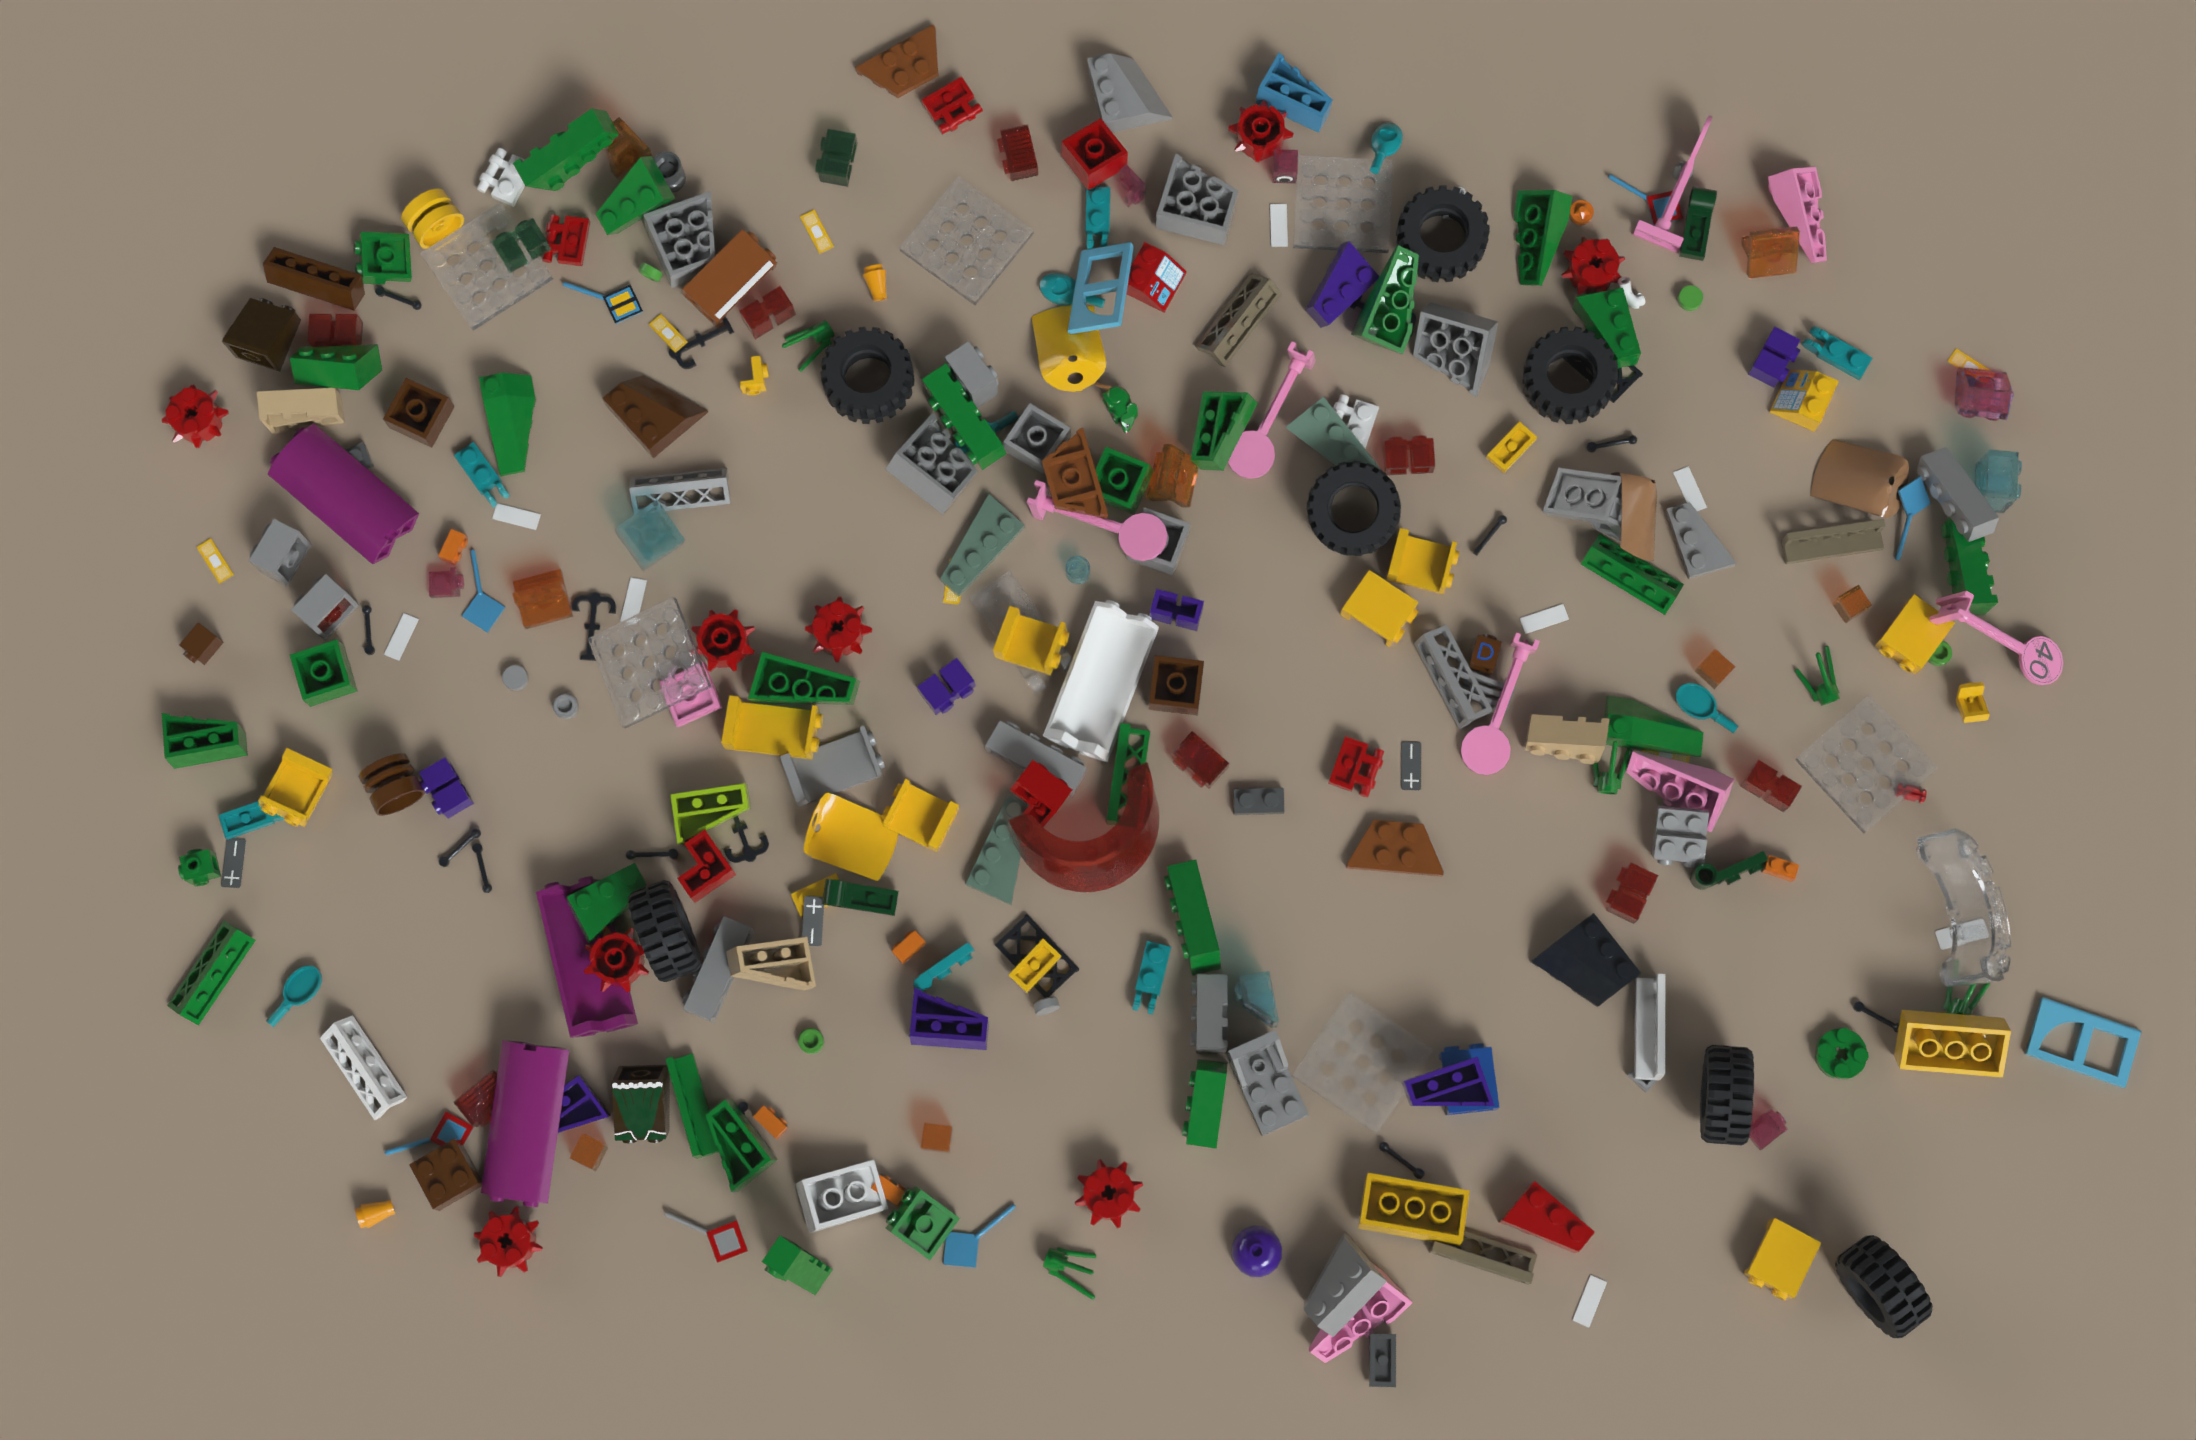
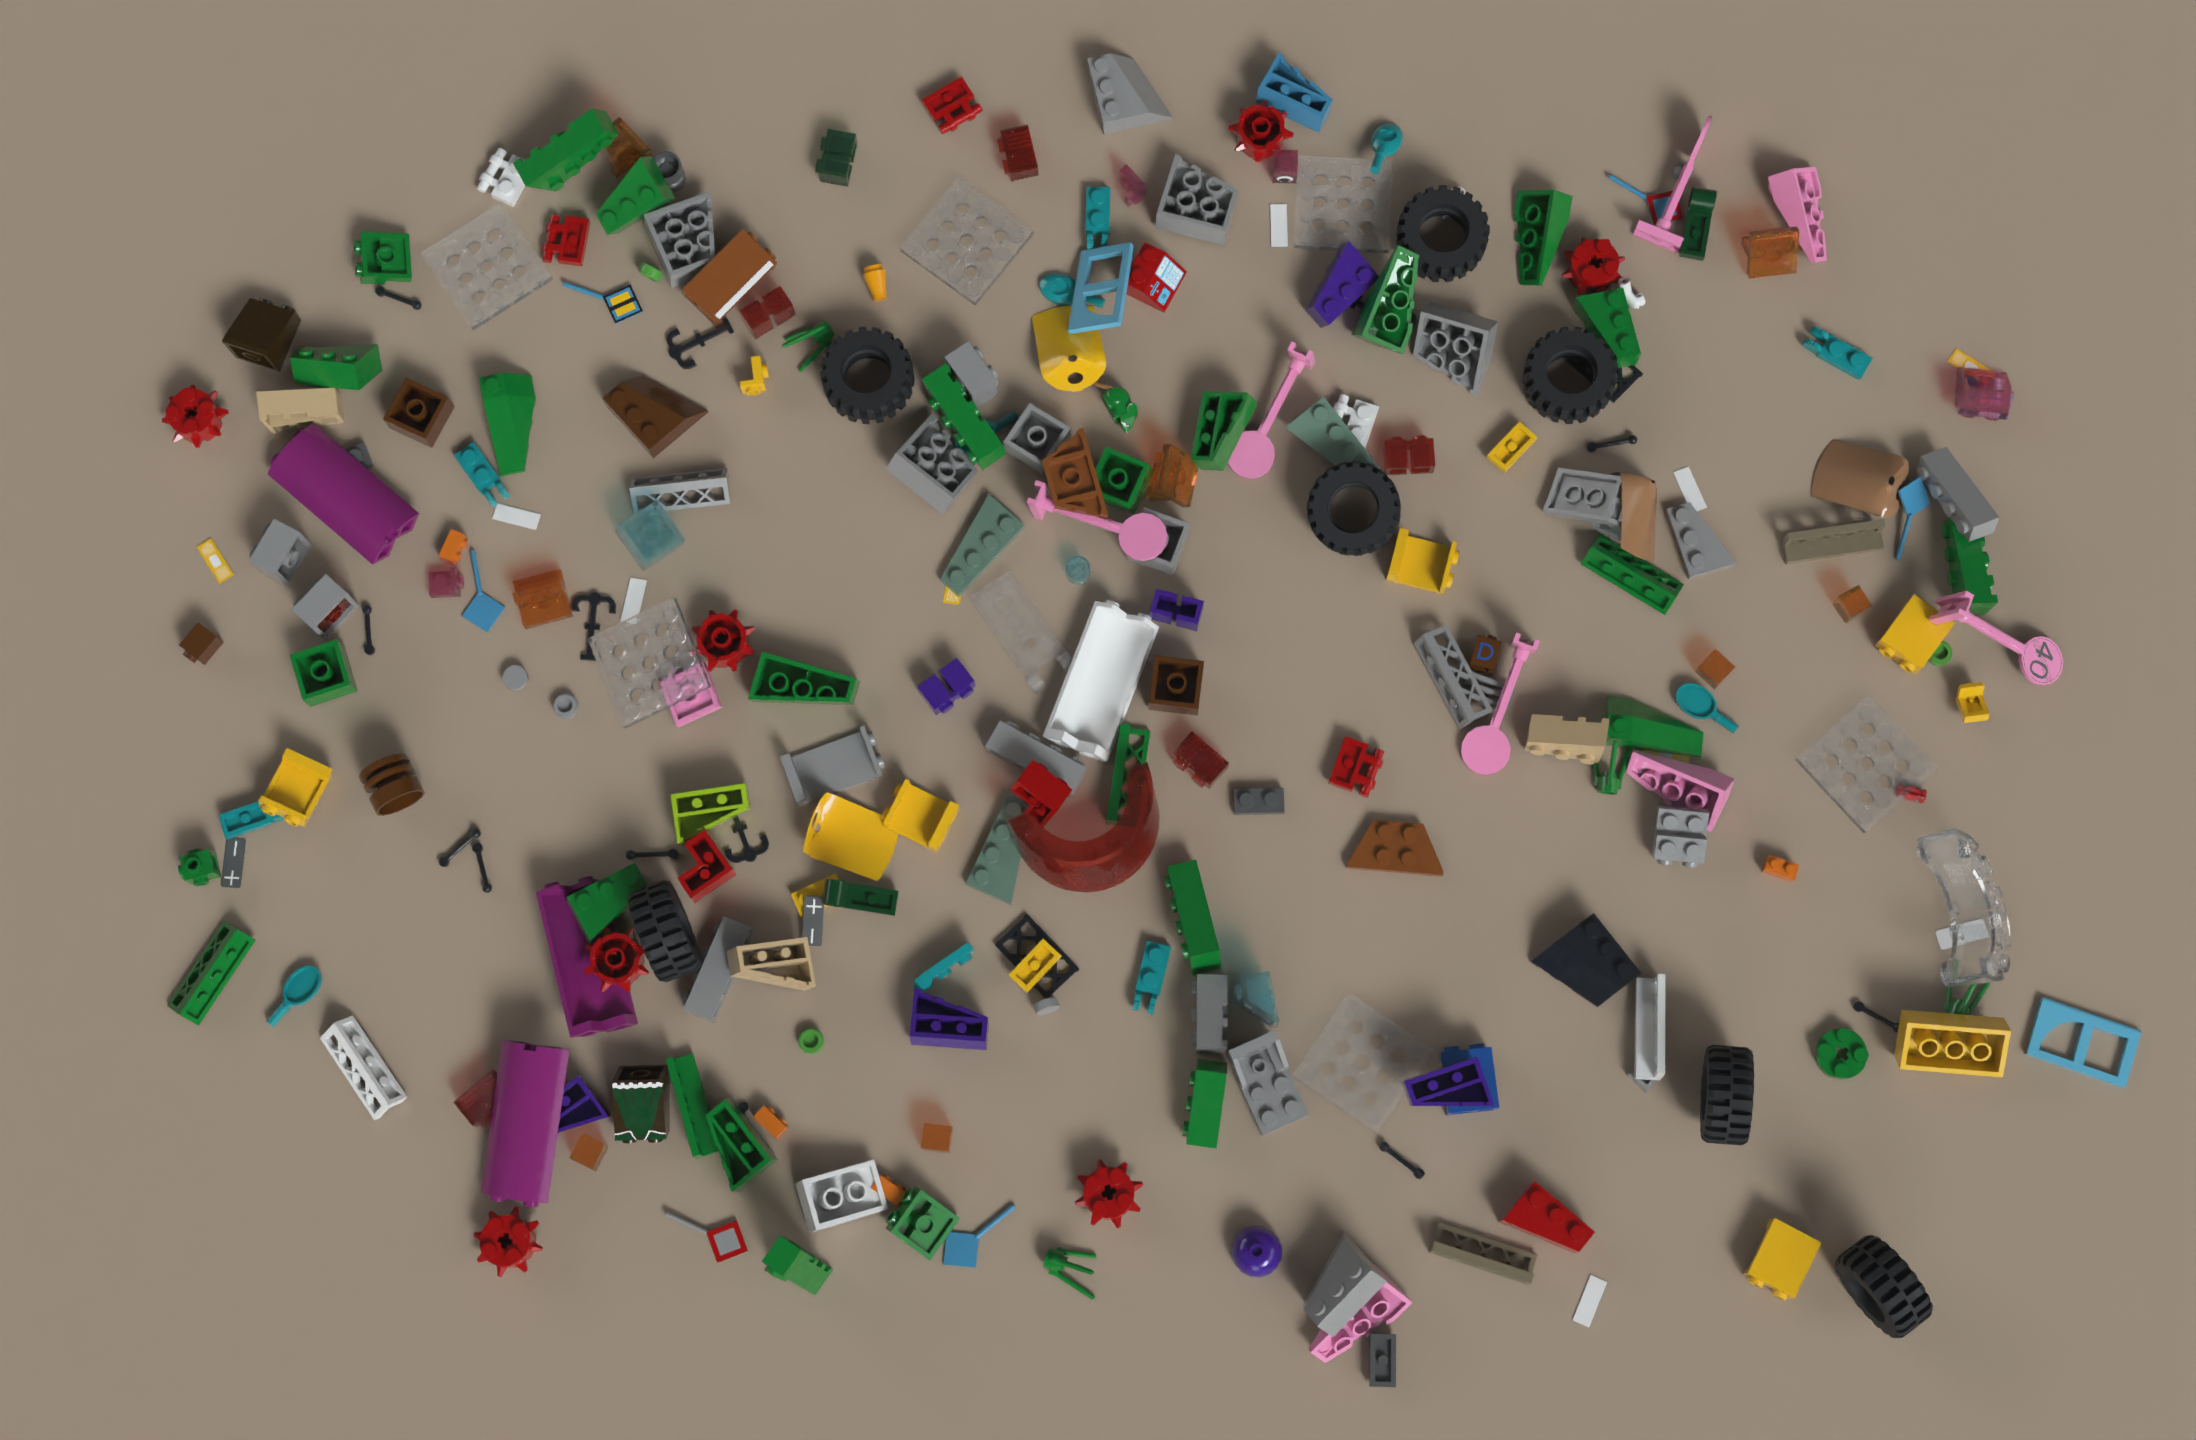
(201, 741): green wedge -> none
(314, 278): reddish brown brick -> none
(342, 331): clear red piece -> none
(372, 1213): light orange cone -> none
(401, 636): white sticker -> none
(431, 217): yellow wheel -> none
(445, 785): dark purple piece -> none
(446, 1174): reddish brown brick -> none
(447, 1129): piece -> none
(510, 251): clear green piece -> none
(668, 333): yellow sticker -> none
(771, 729): yellow panel -> none
(816, 231): yellow sticker -> none
(837, 642): red brick -> none
(905, 64): dark orange wing -> none
(908, 947): orange piece -> none
(1030, 642): yellow panel -> none
(1094, 153): red brick -> none
(1242, 320): dark tan fence -> none
(1381, 607): yellow panel -> none
(1411, 766): dark grey sticker -> none
(1413, 1209): yellow brick -> none
(1501, 520): black hinge -> none
(1544, 618): white sticker -> none
(1581, 212): orange tile -> none
(1631, 893): clear red piece -> none
(1690, 298): bright green tile -> none
(1730, 874): dark green plate -> none
(1764, 777): clear red piece -> none
(1767, 1128): clear pink bracket -> none
(1774, 357): dark purple piece -> none
(1804, 398): yellow slope -> none
(1828, 690): green plant -> none
(1998, 478): clear light blue brick -> none

